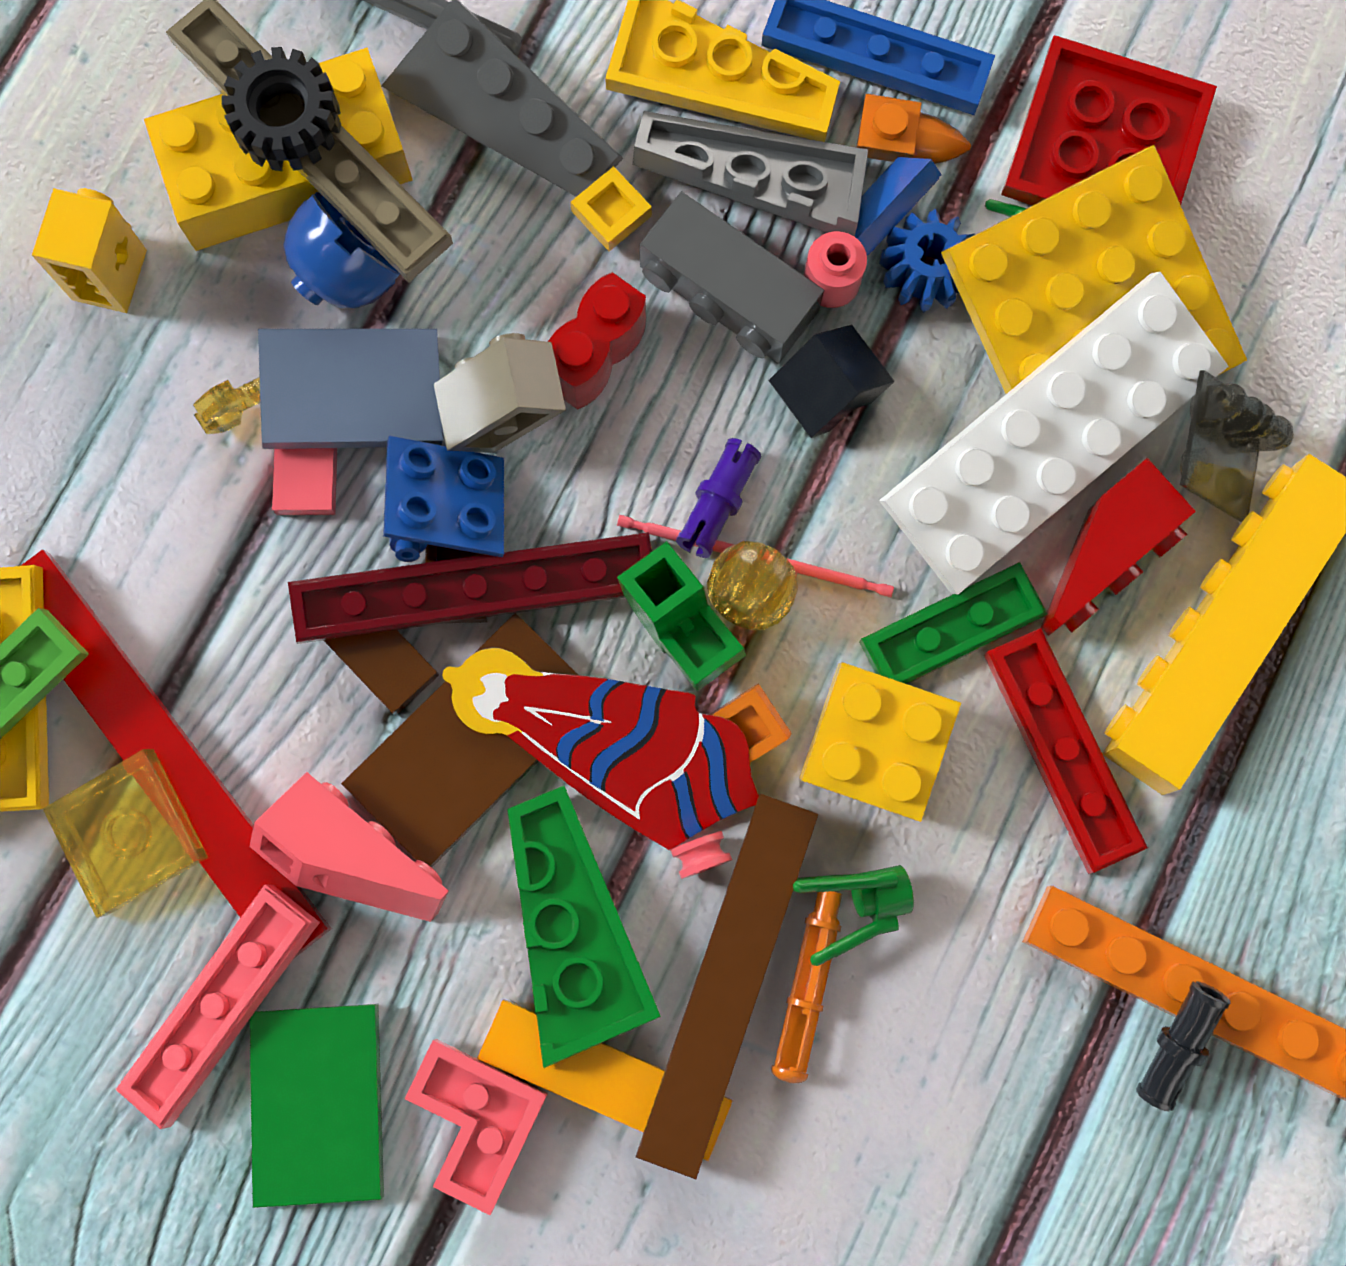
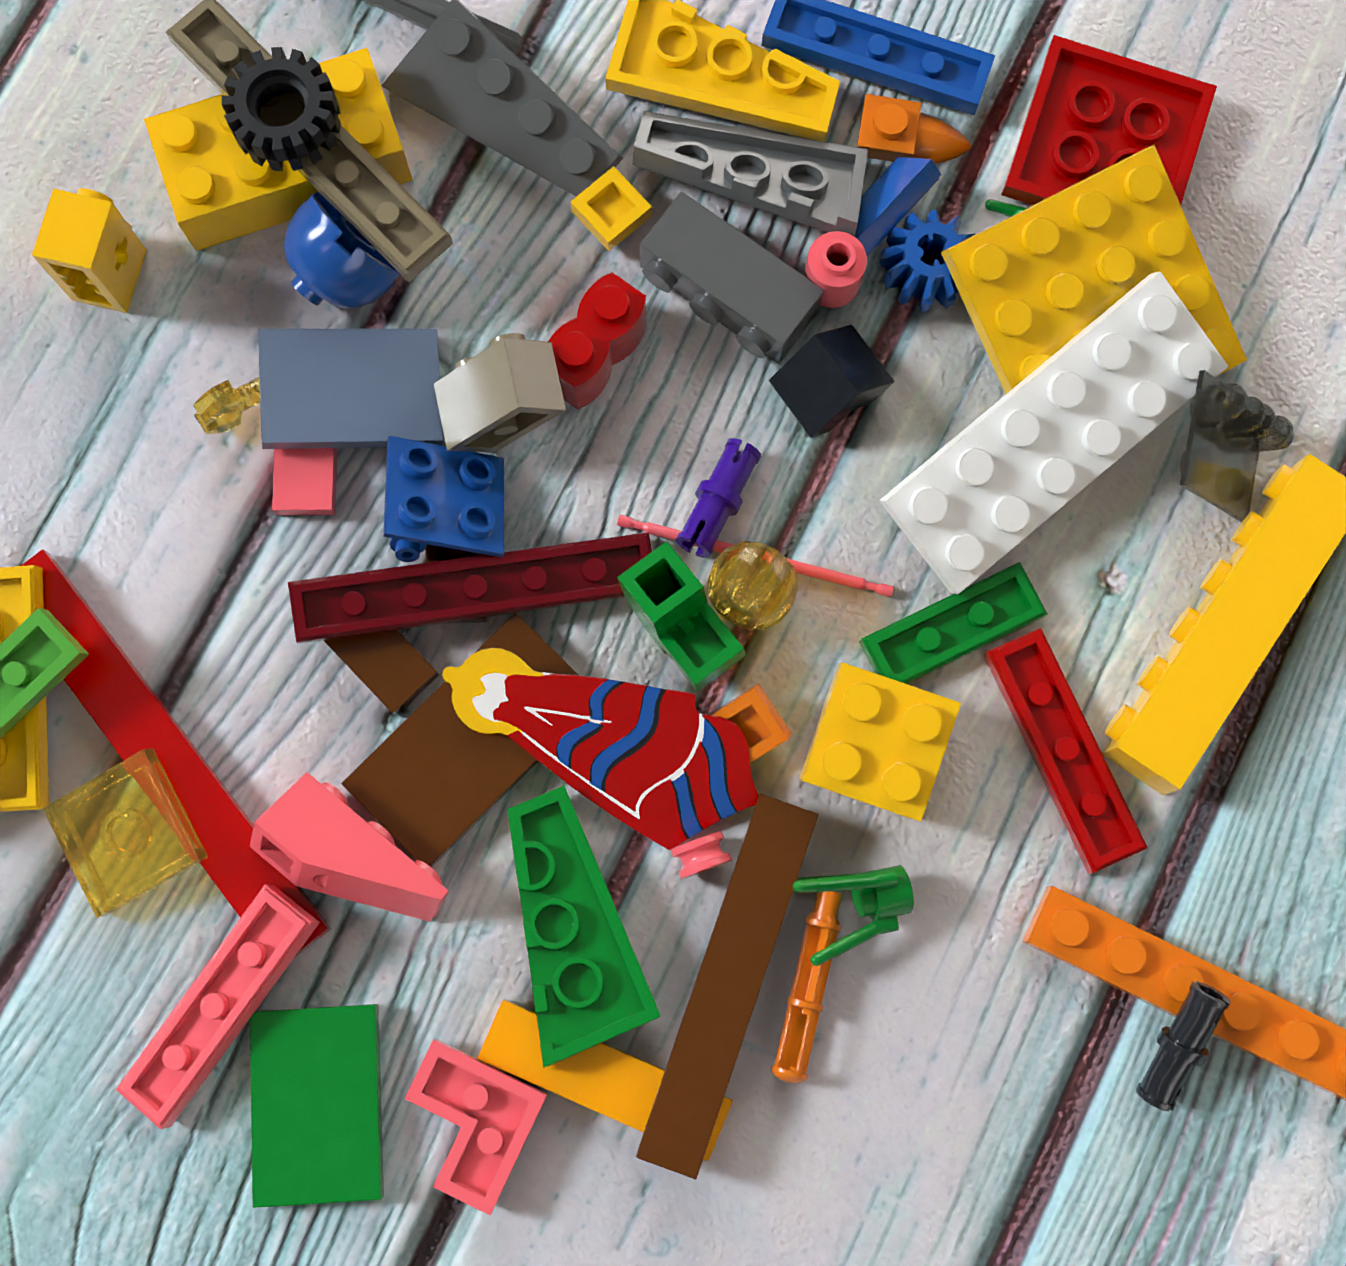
(1117, 531): red slope -> none

